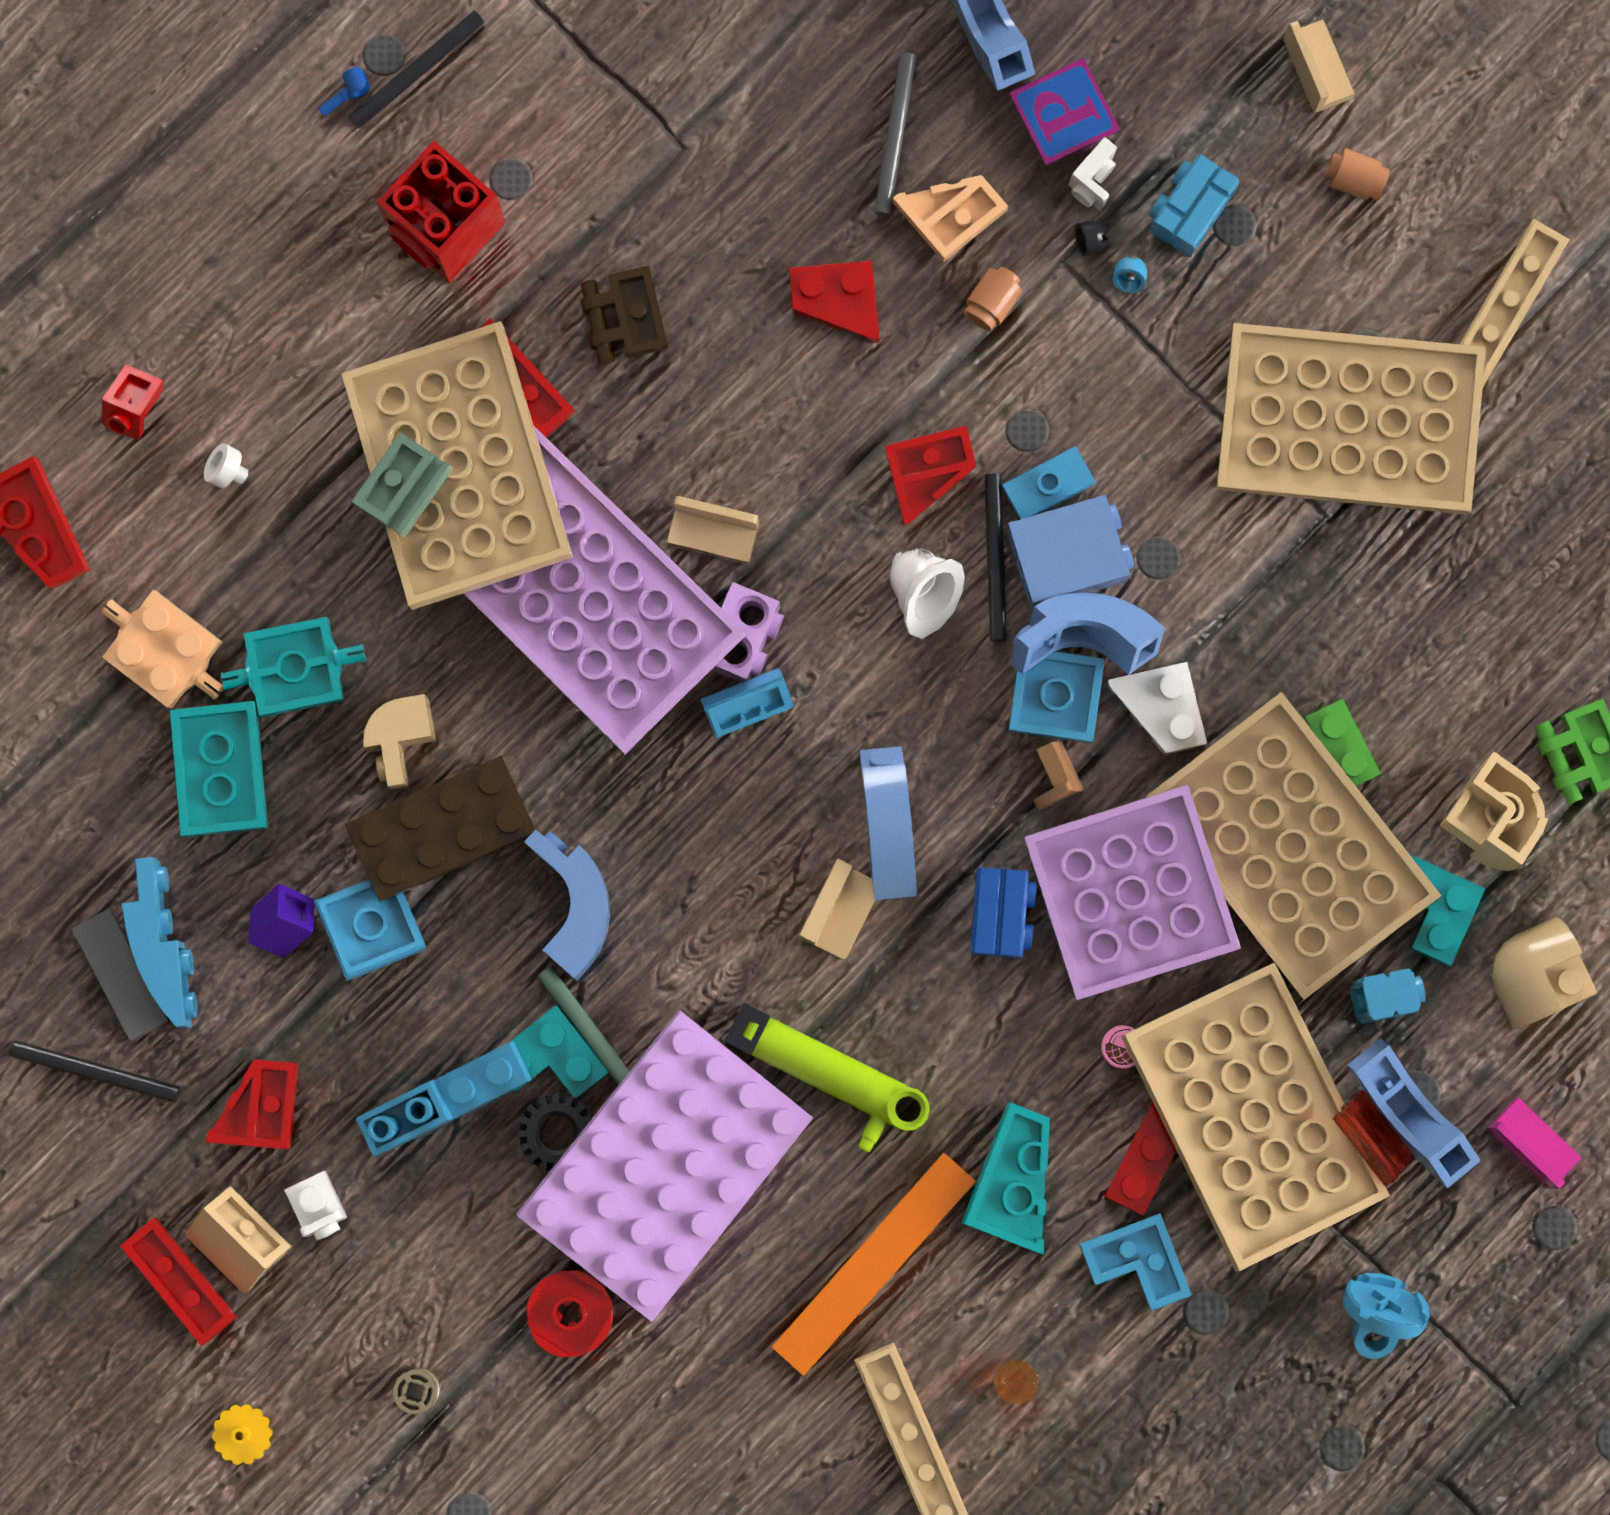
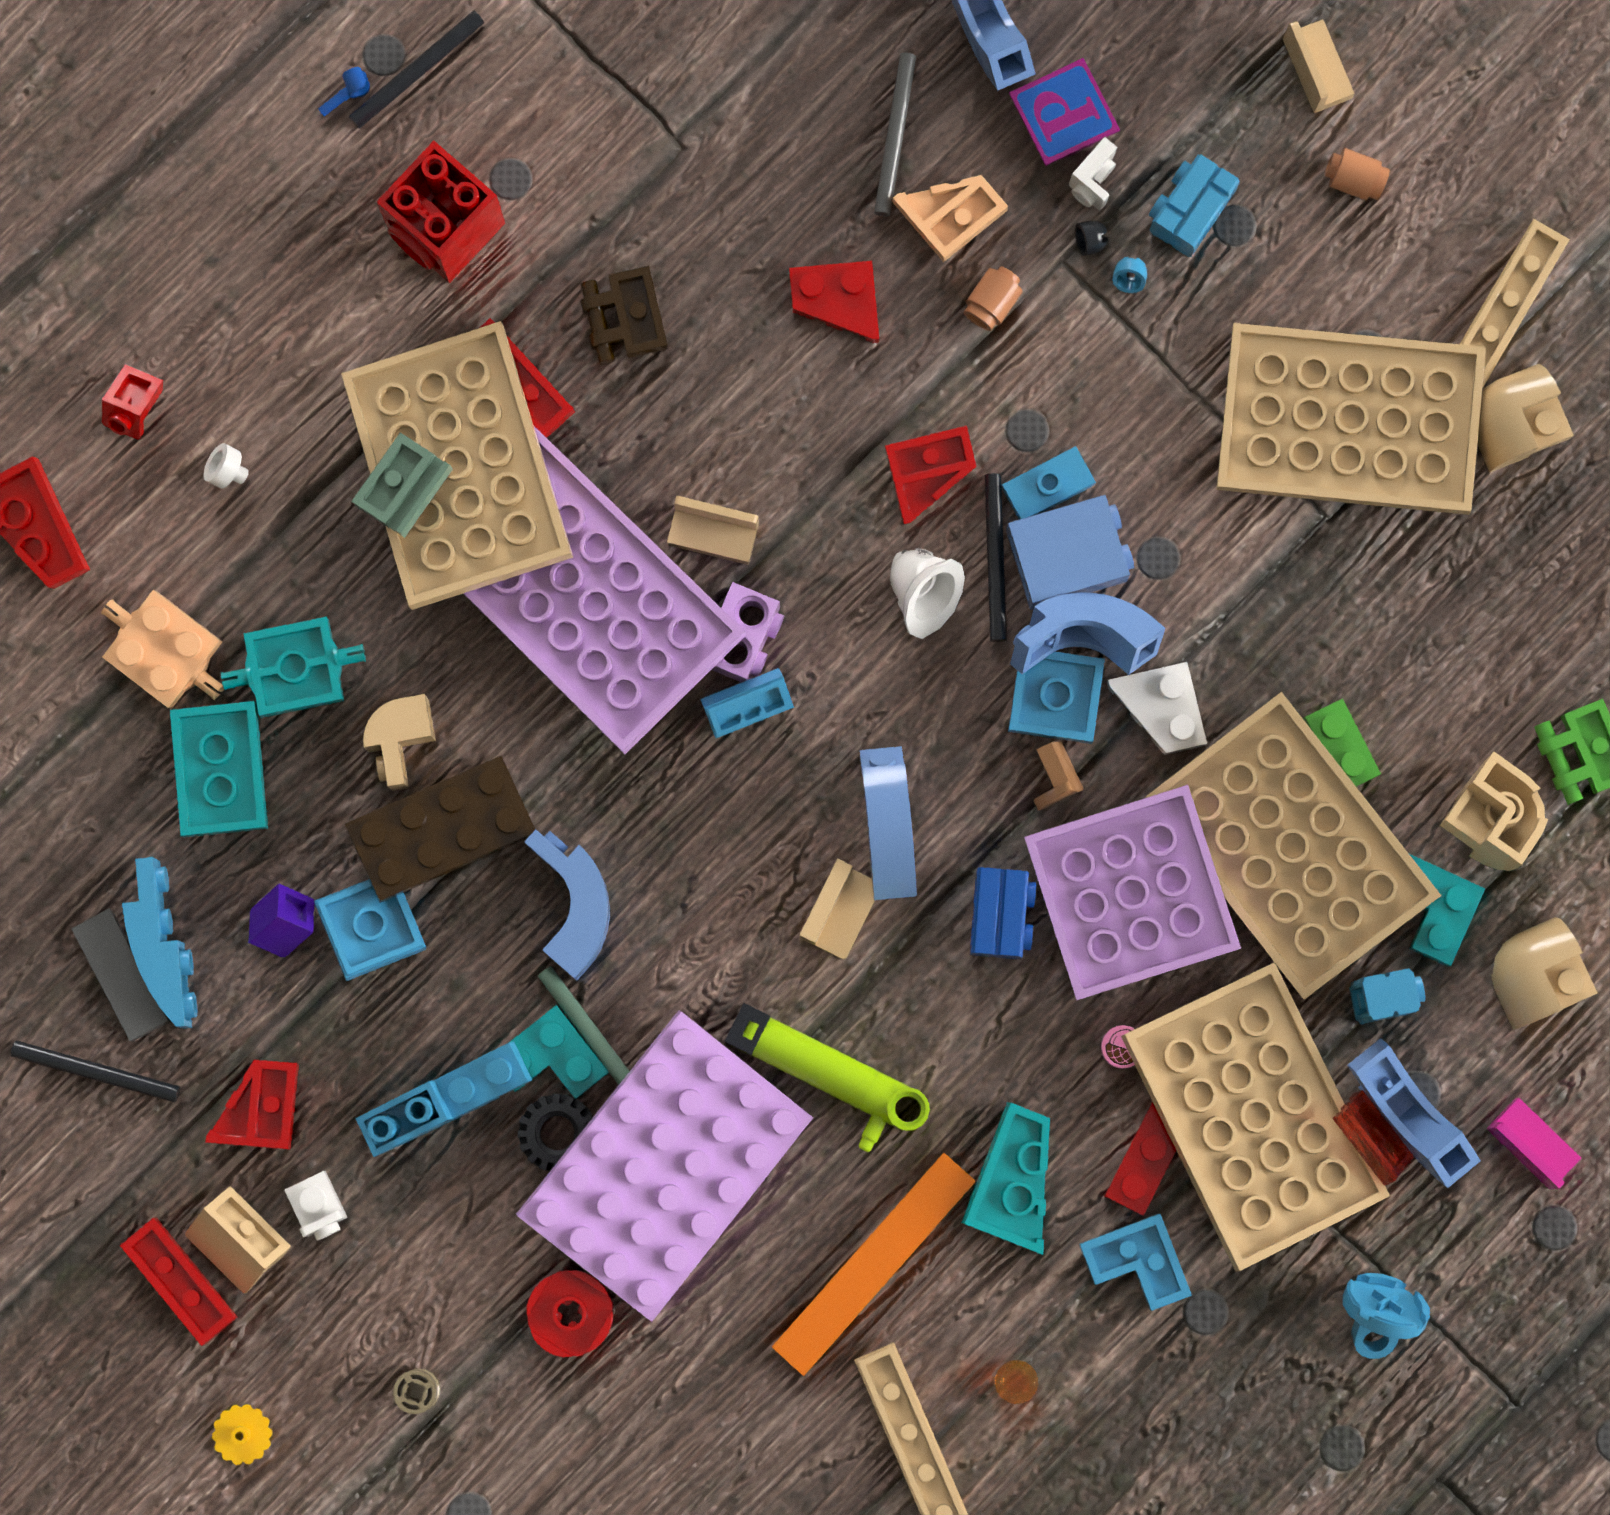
(1520, 417): none -> tan brick

